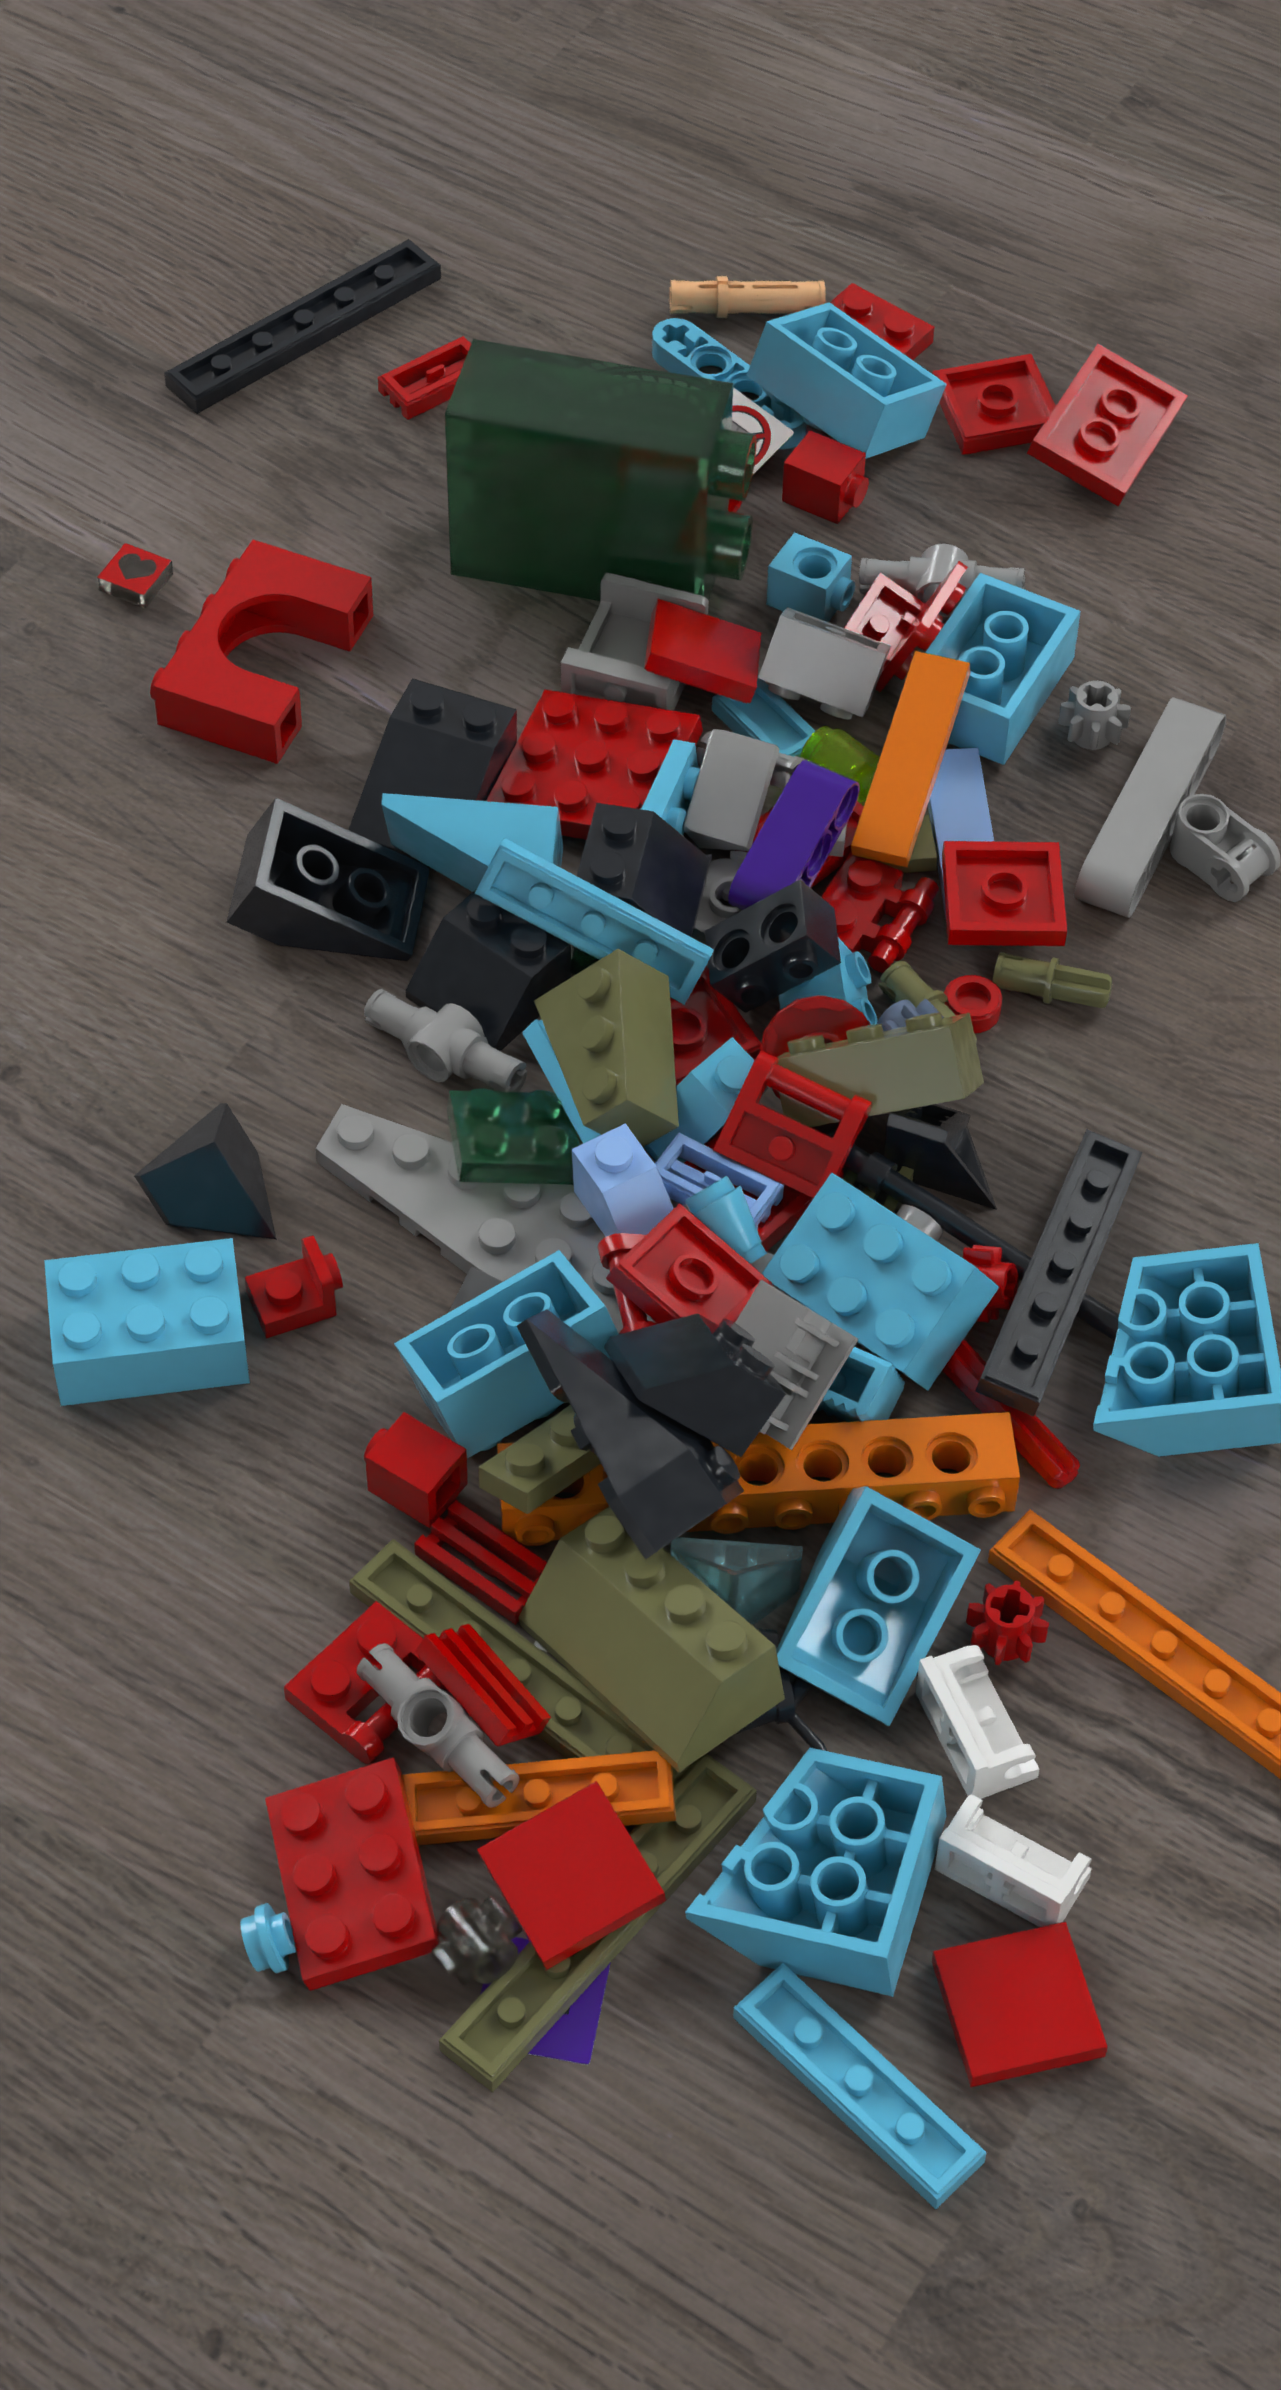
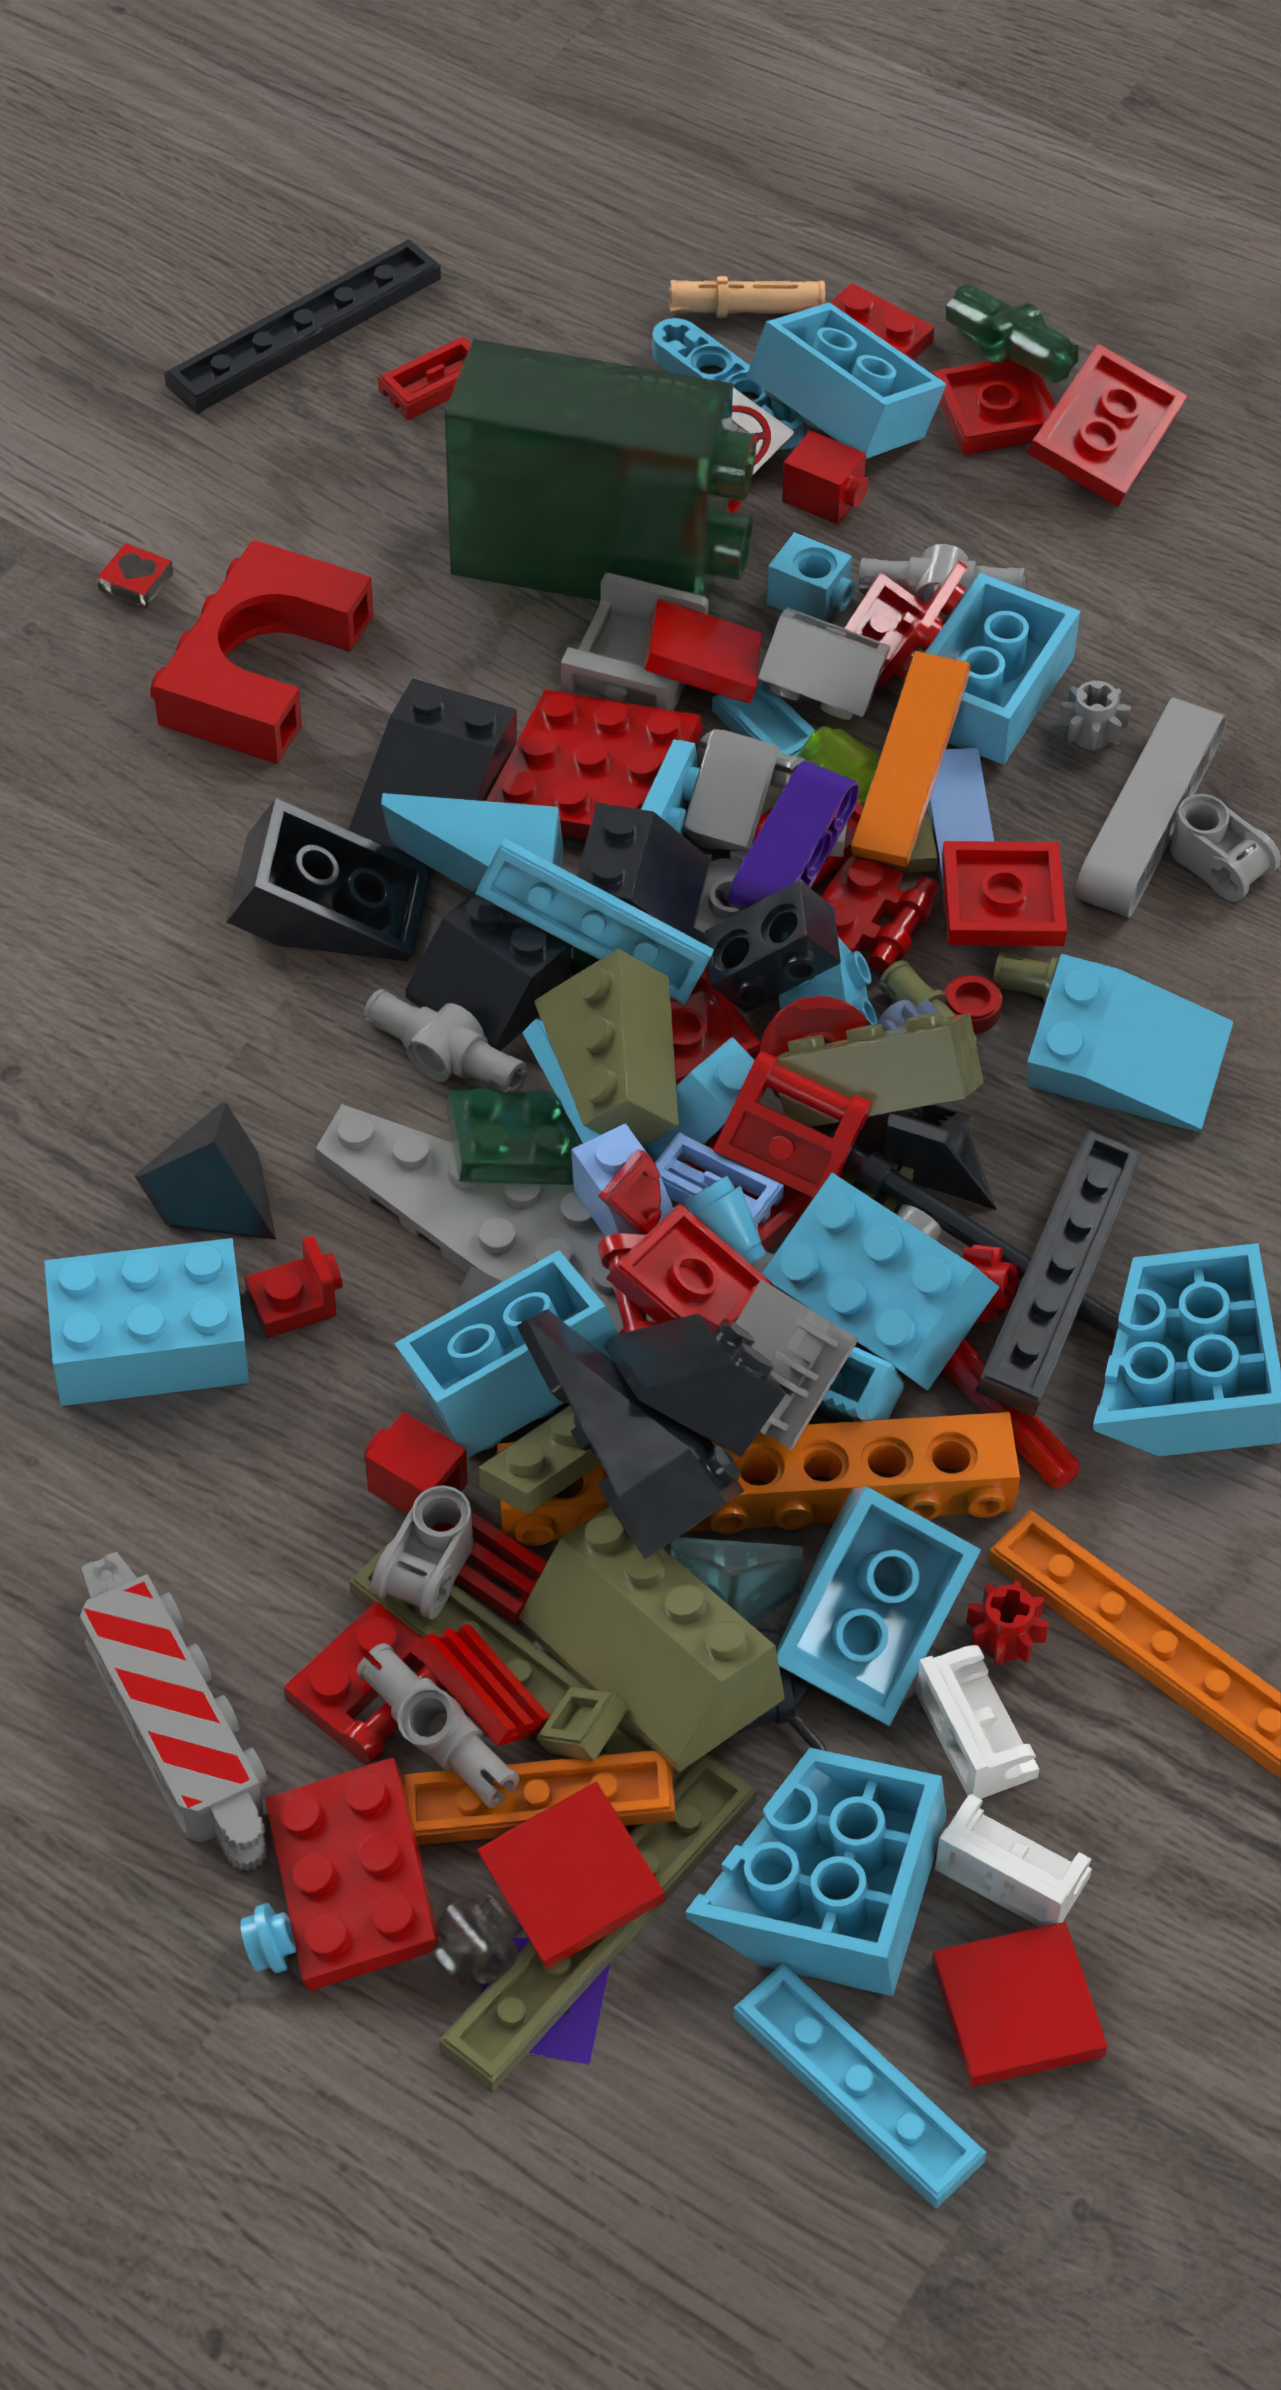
(172, 1712): none -> light grey hinge
(425, 1562): none -> light grey piece
(582, 1723): none -> olive tile
(636, 1193): none -> red tile
(1012, 333): none -> clear green piece
(1127, 1045): none -> medium azure slope

